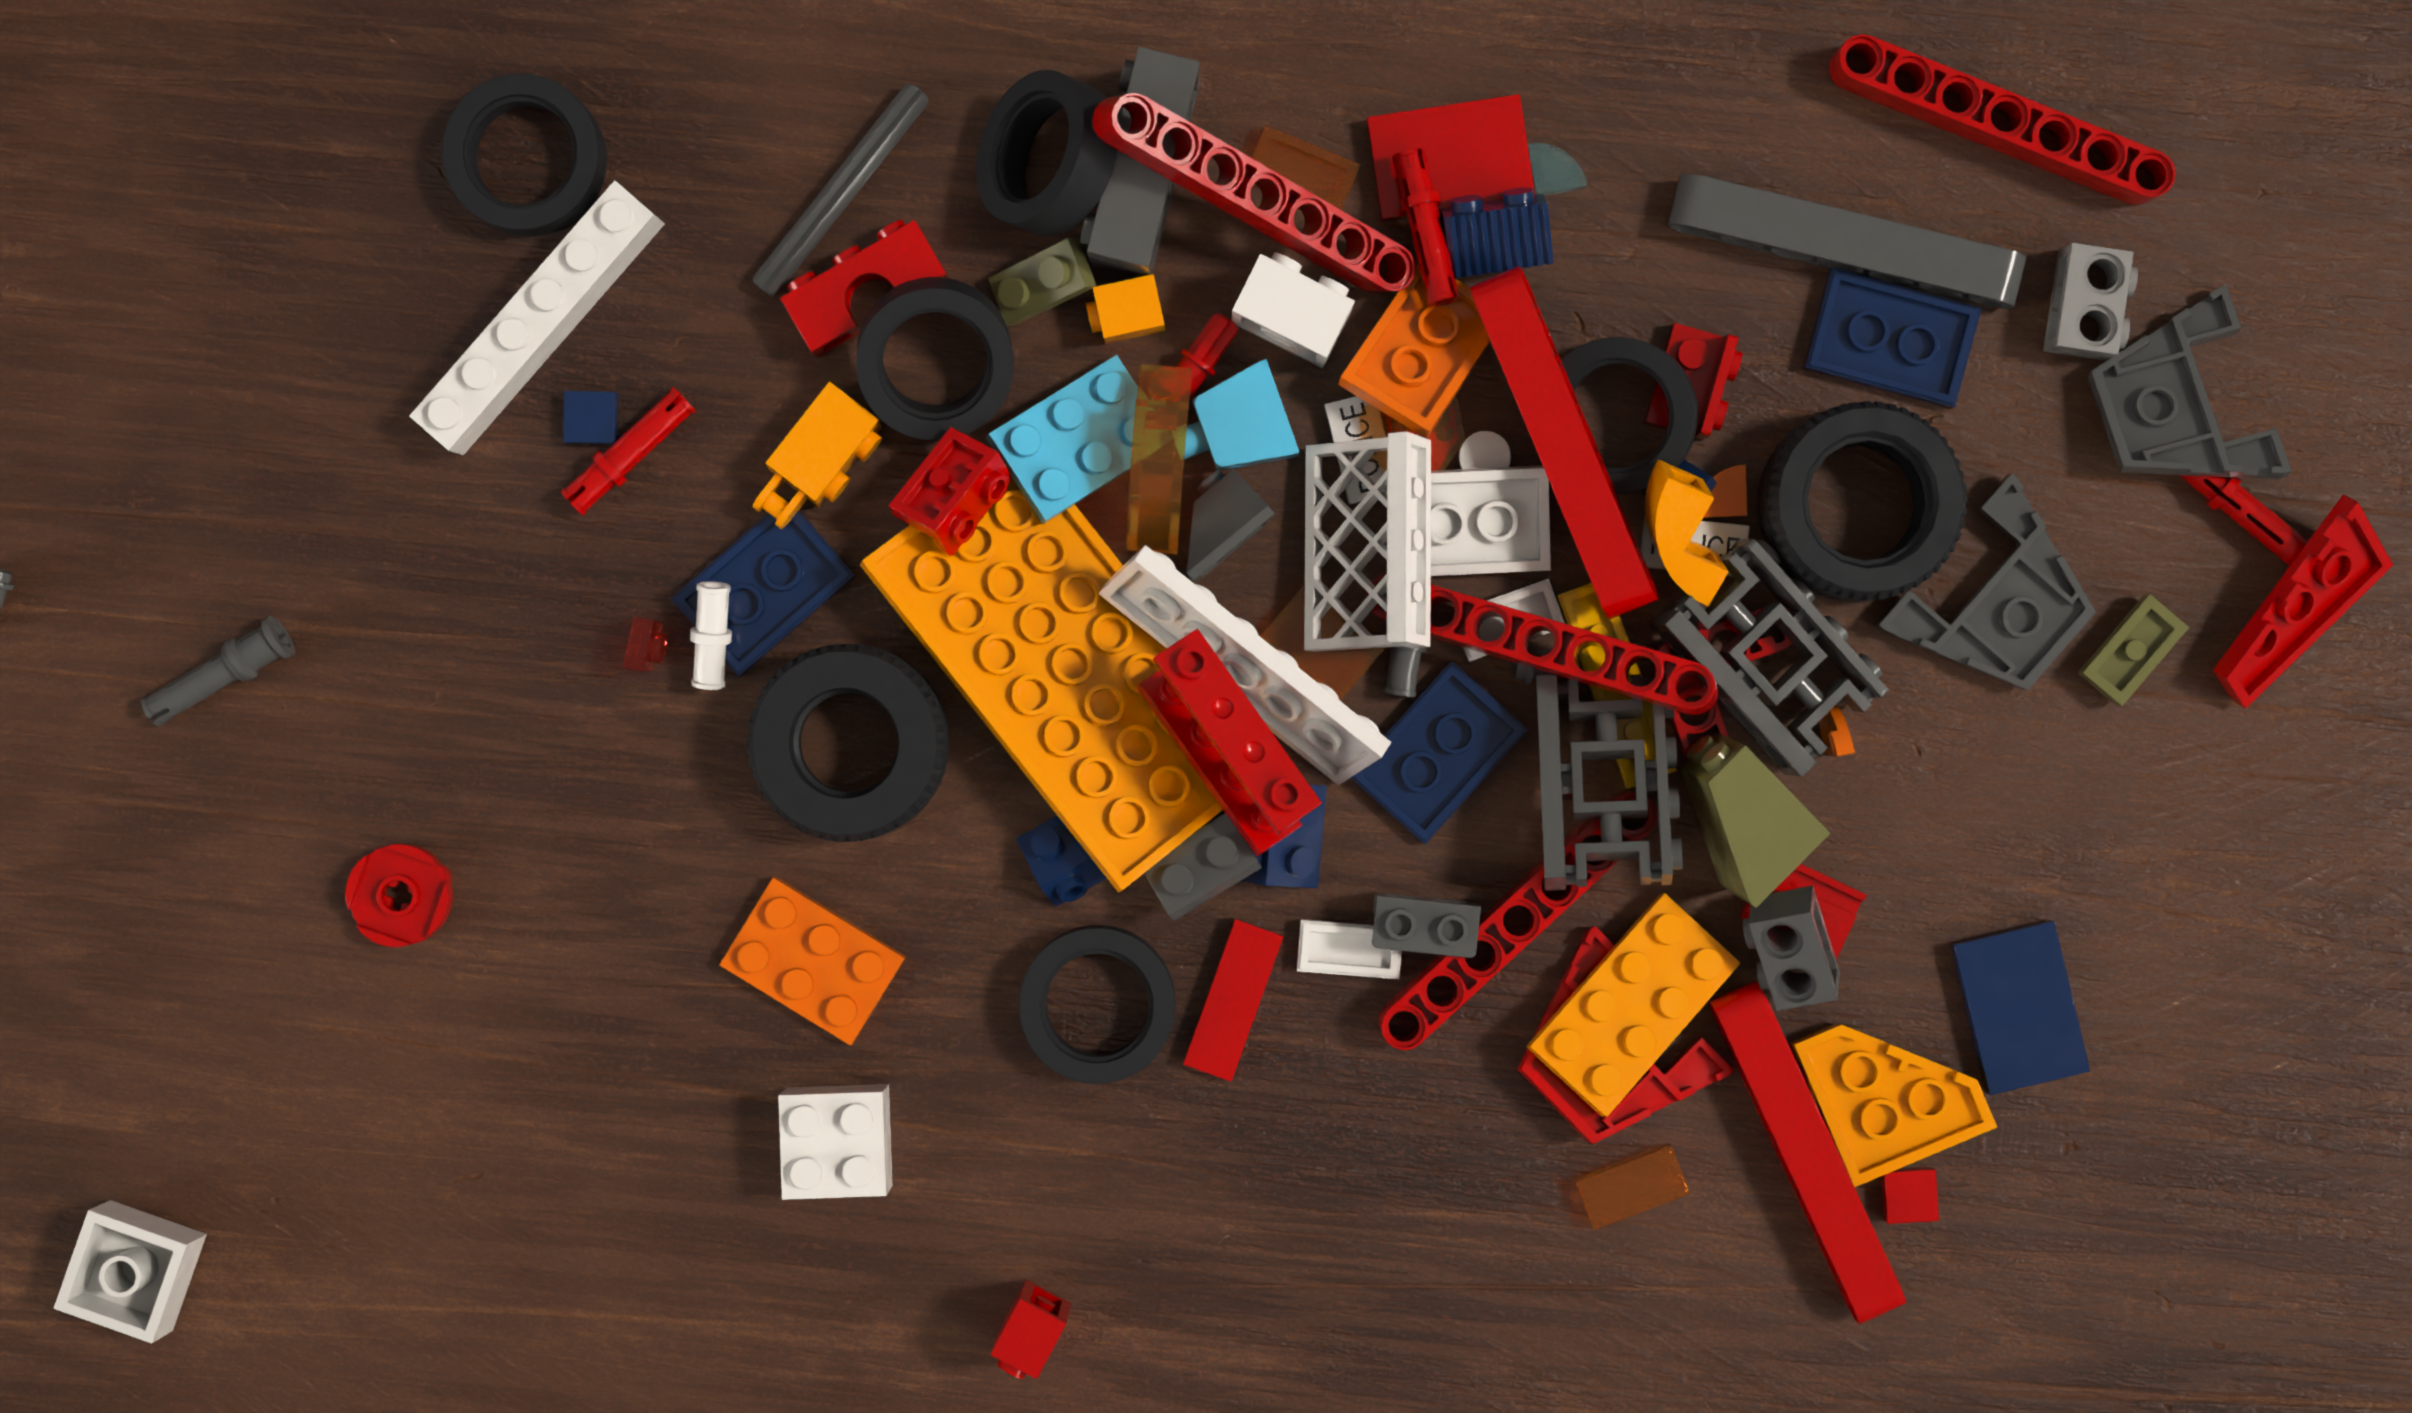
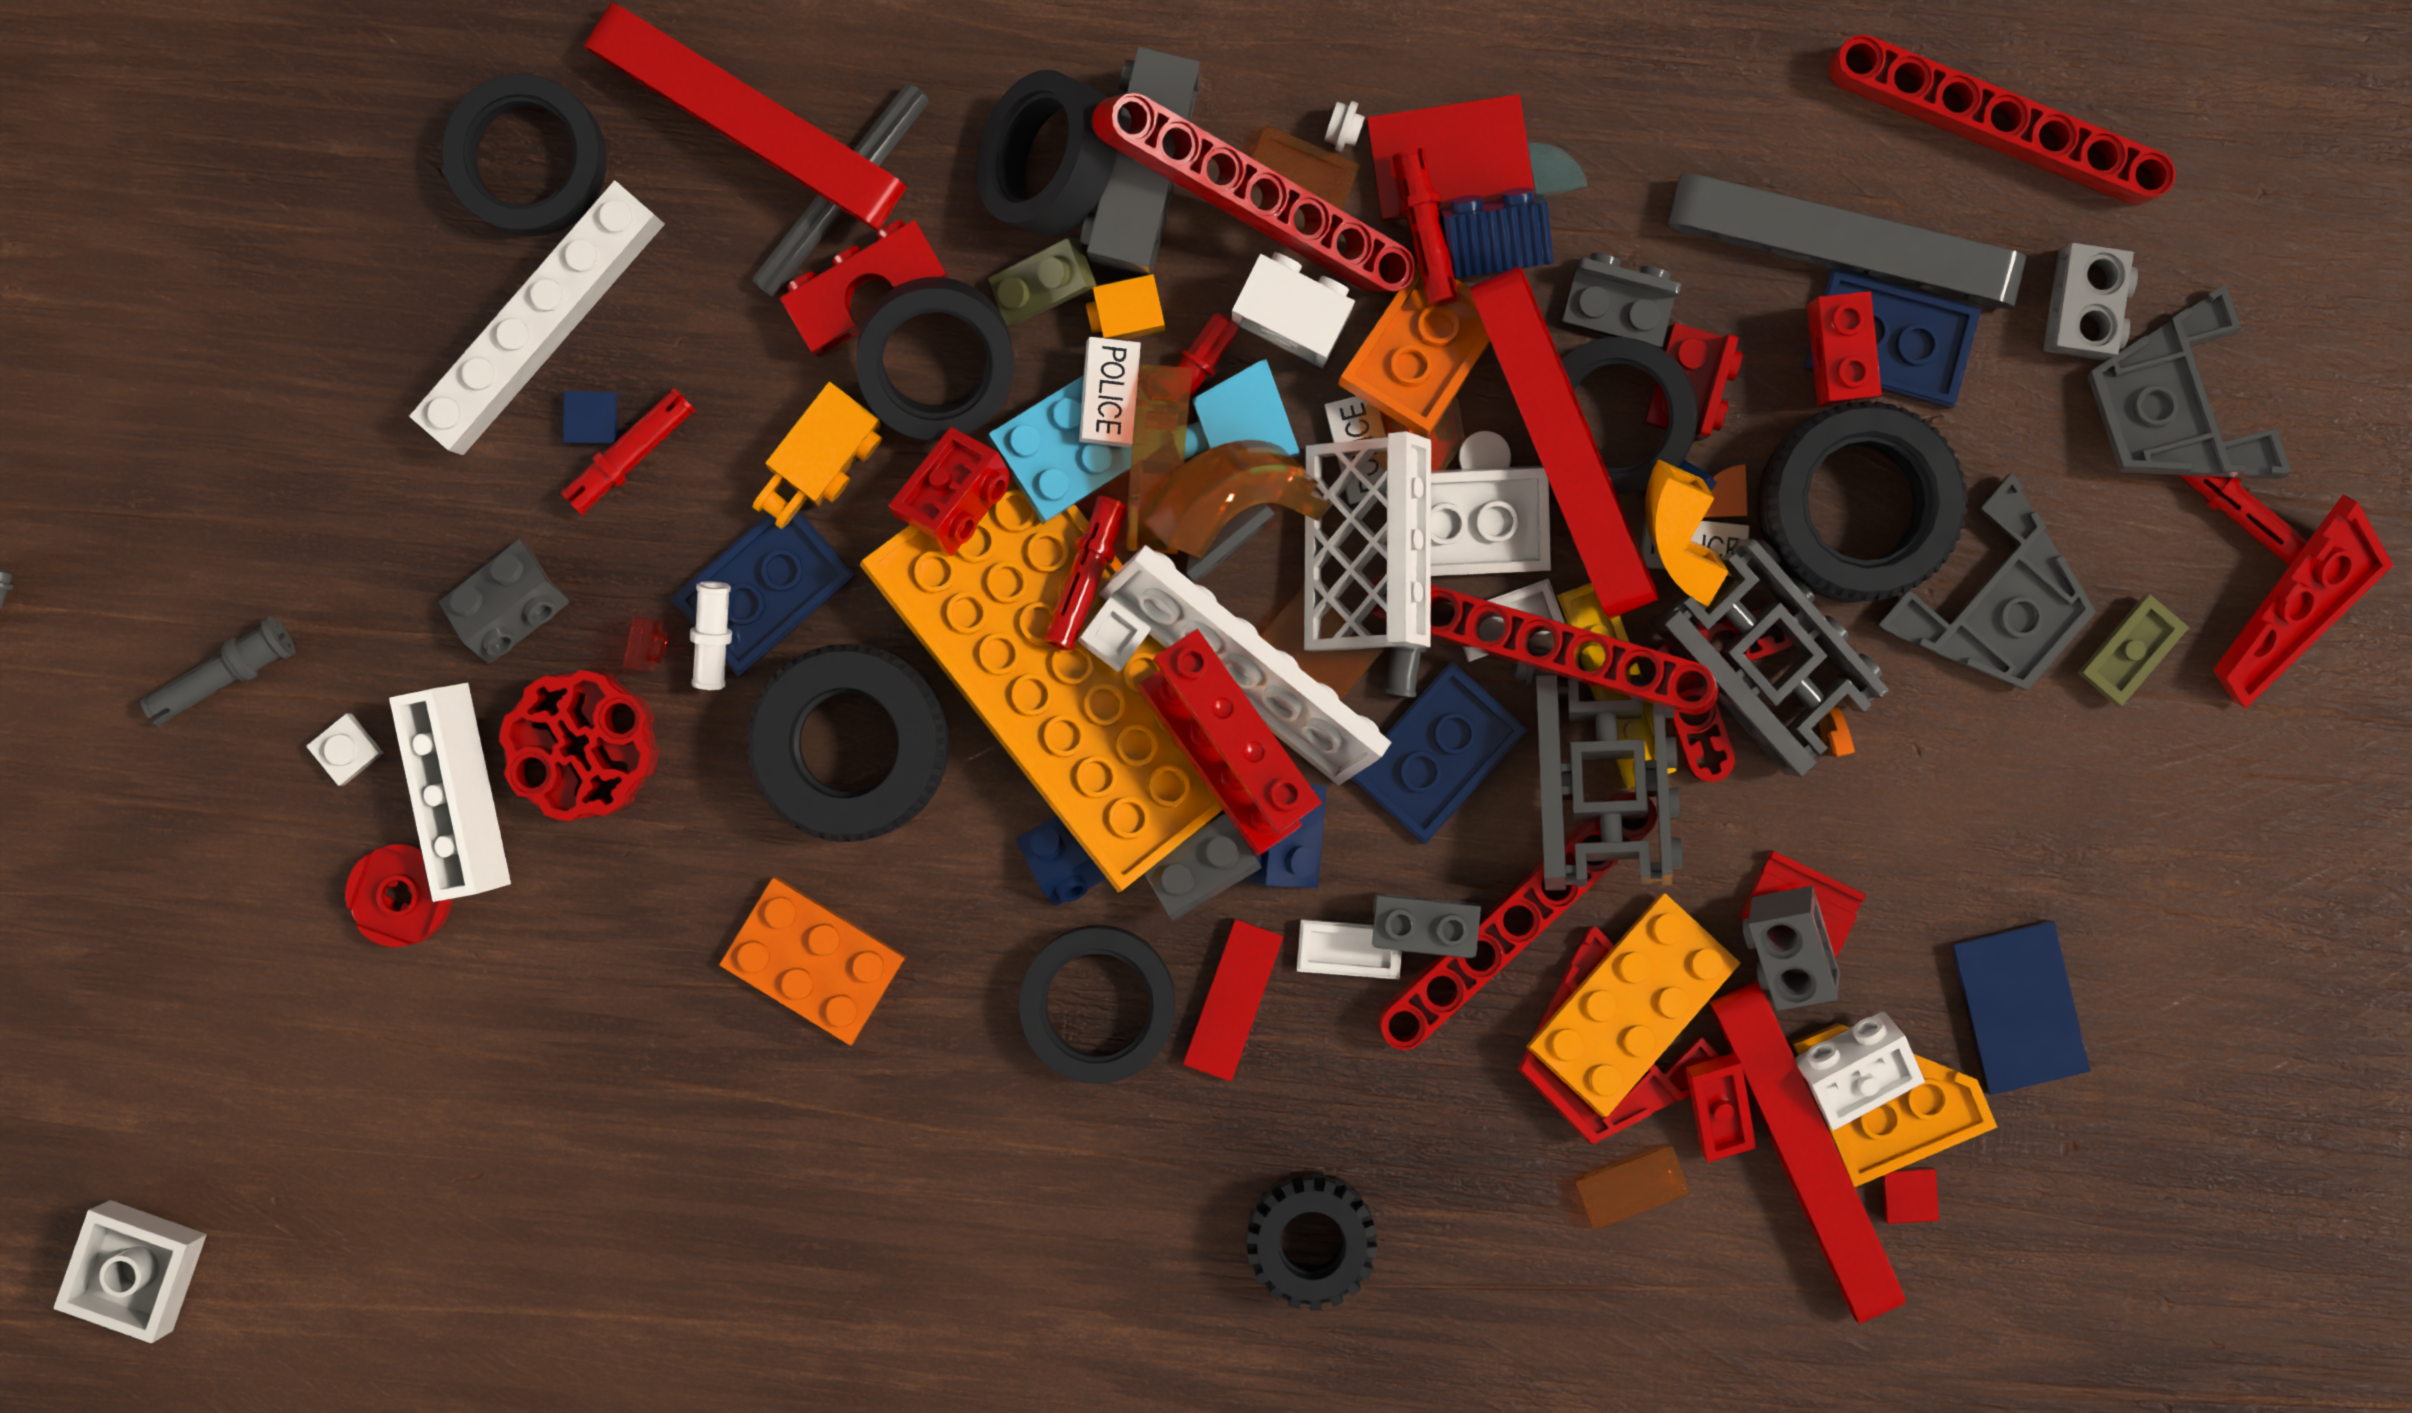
(345, 749): none -> white plate
(450, 791): none -> white brick
(503, 602): none -> dark grey bracket
(558, 792): none -> red connector
(745, 116): none -> red beam
(835, 1141): white brick -> none
(1030, 1331): red brick -> none
(1093, 553): none -> red pin
(1109, 392): none -> white tile
(1114, 634): none -> white plate
(1223, 482): none -> clear orange arch
(1322, 1282): none -> black tyre
(1344, 126): none -> white plate
(1620, 300): none -> dark grey bracket
(1721, 1107): none -> red plate
(1747, 818): olive slope -> none
(1844, 349): none -> red brick
(1859, 1069): none -> white bracket

